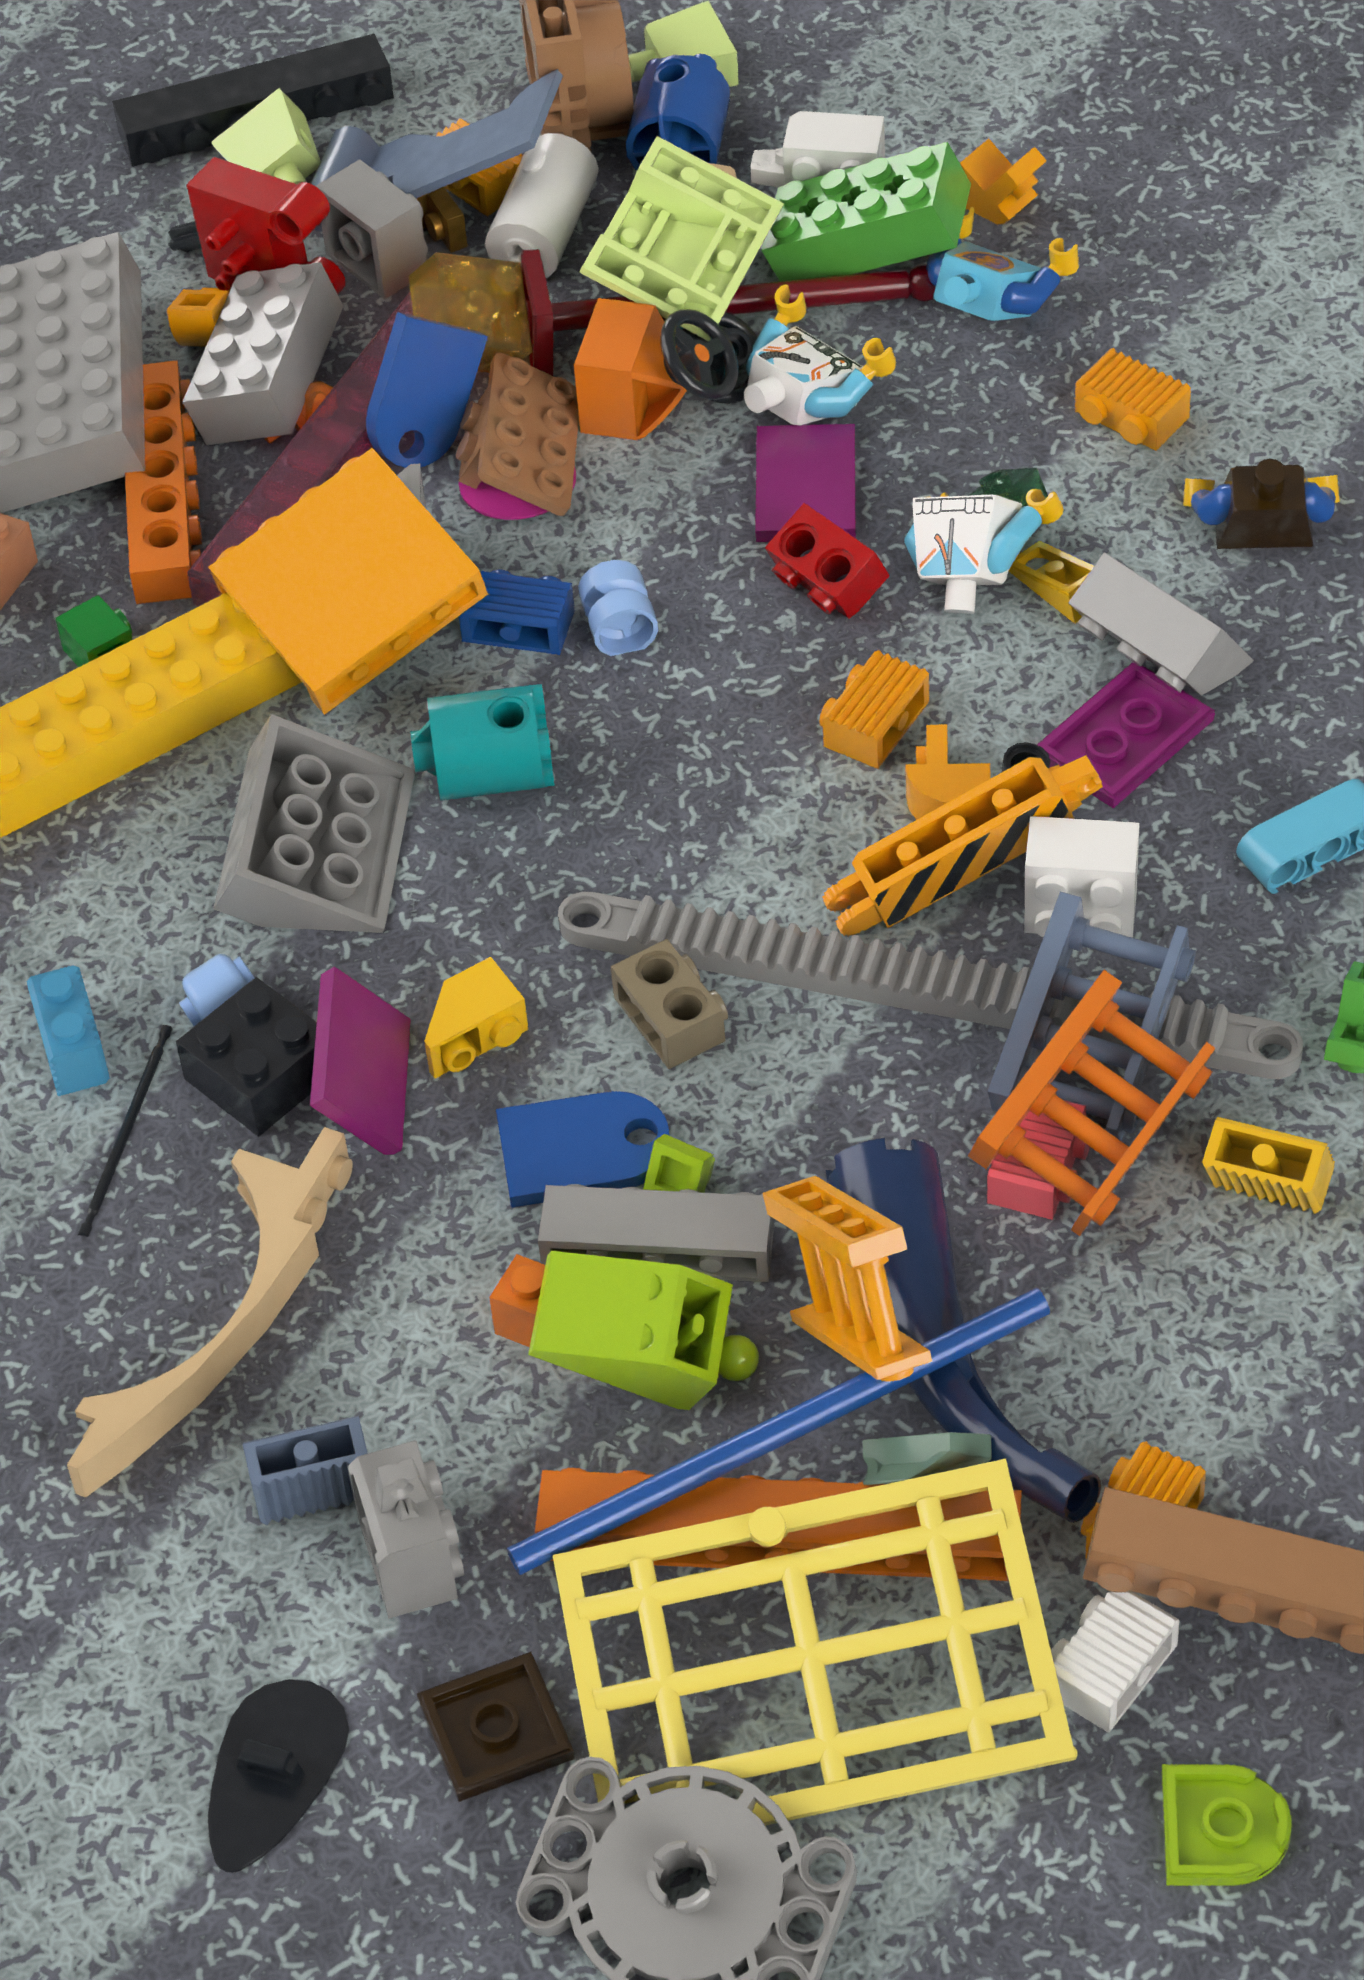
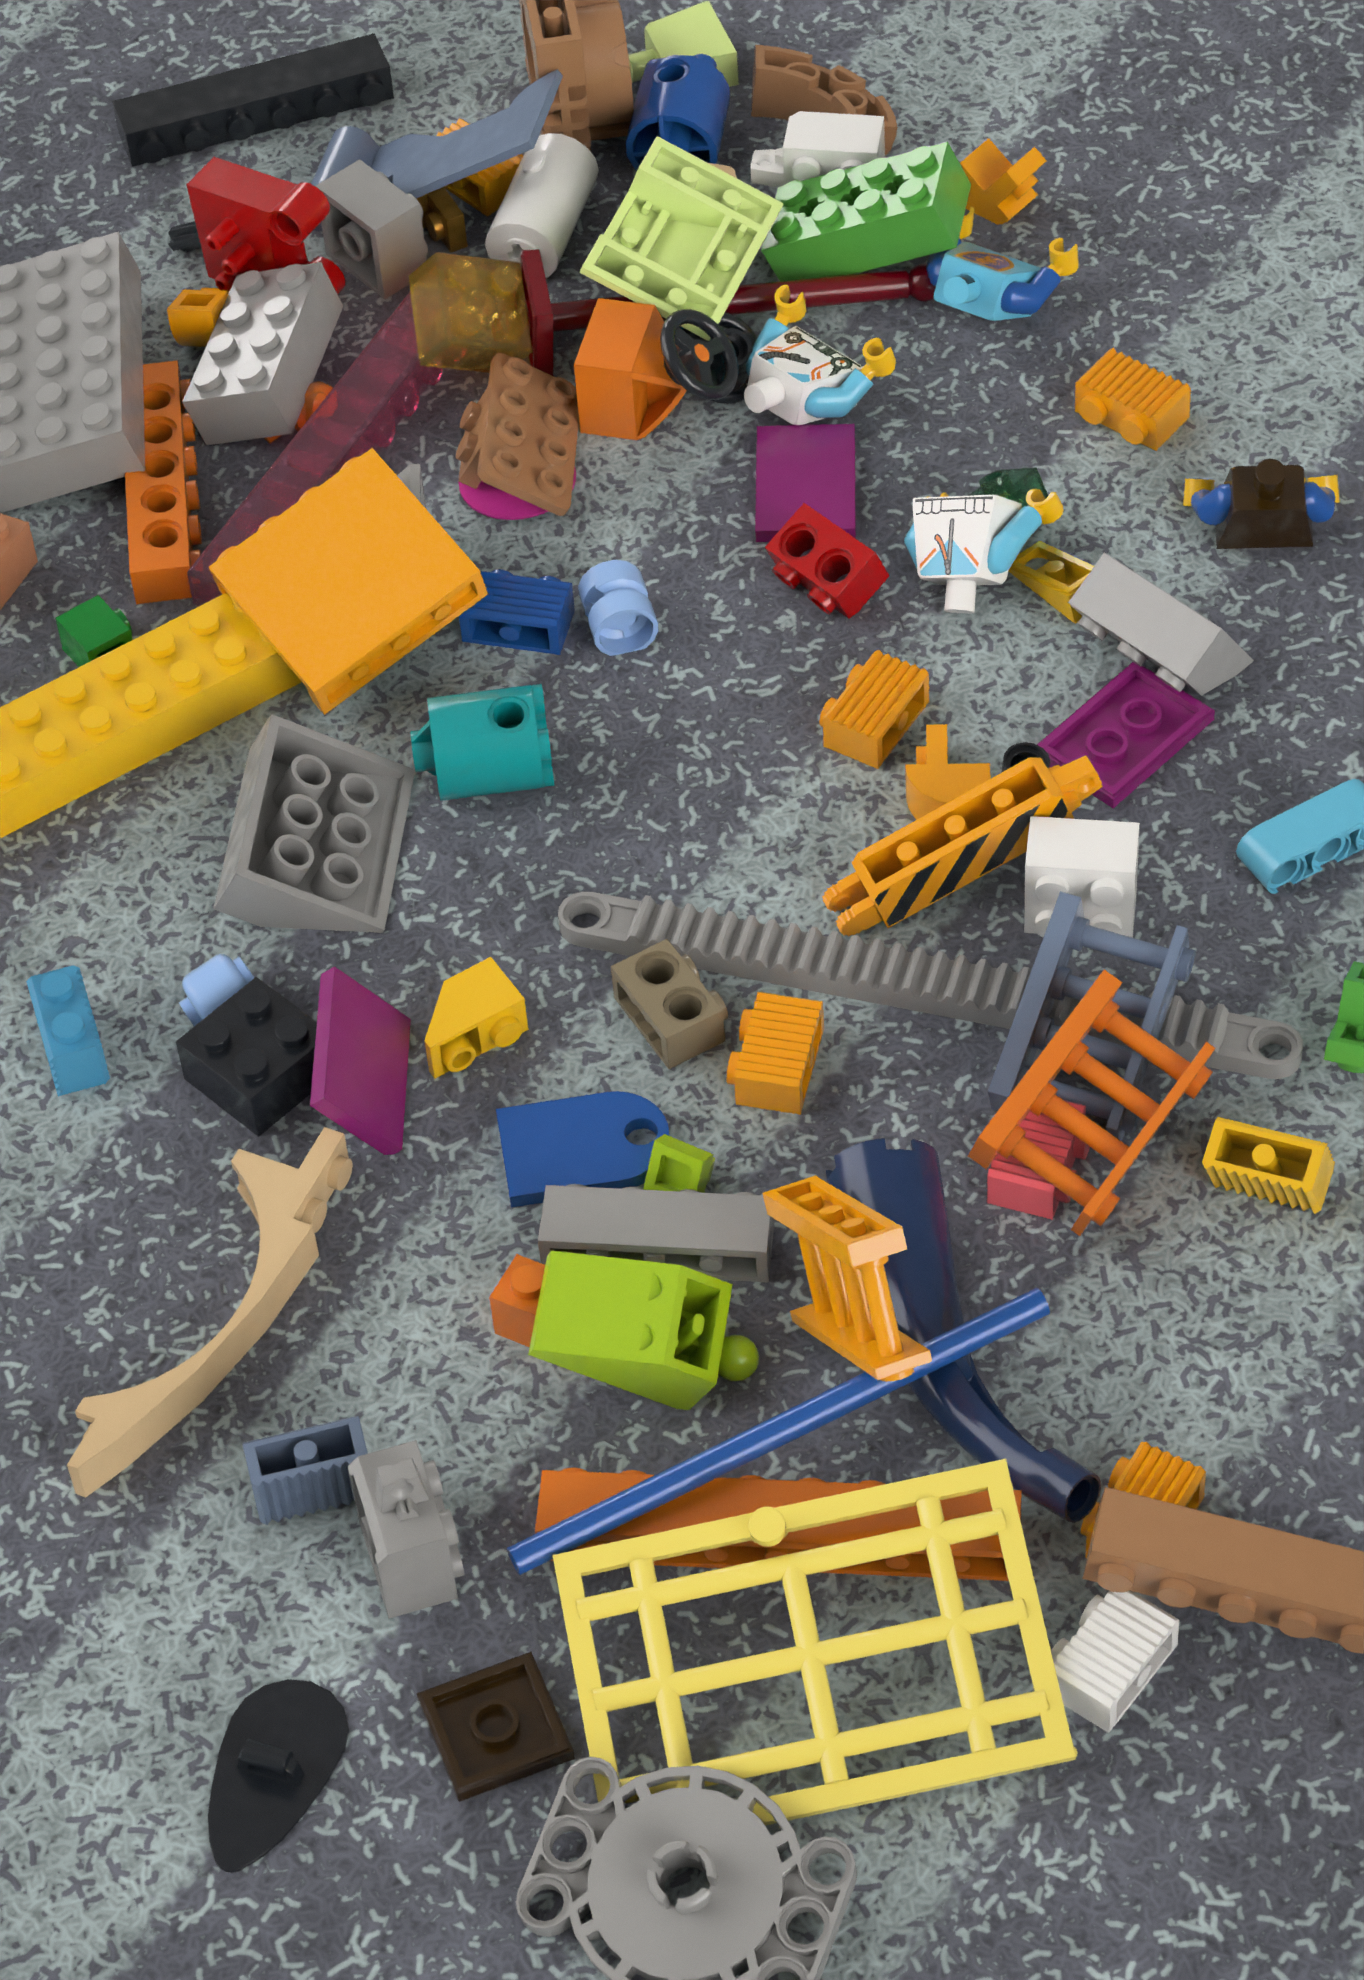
(125, 1131): black piece -> none
(272, 140): yellowish green torso -> none
(422, 388): blue tile -> none
(777, 1052): none -> light orange brick
(790, 83): none -> medium nougat brick
(922, 1455): sand green slope -> none
(1221, 1825): lime tile -> none

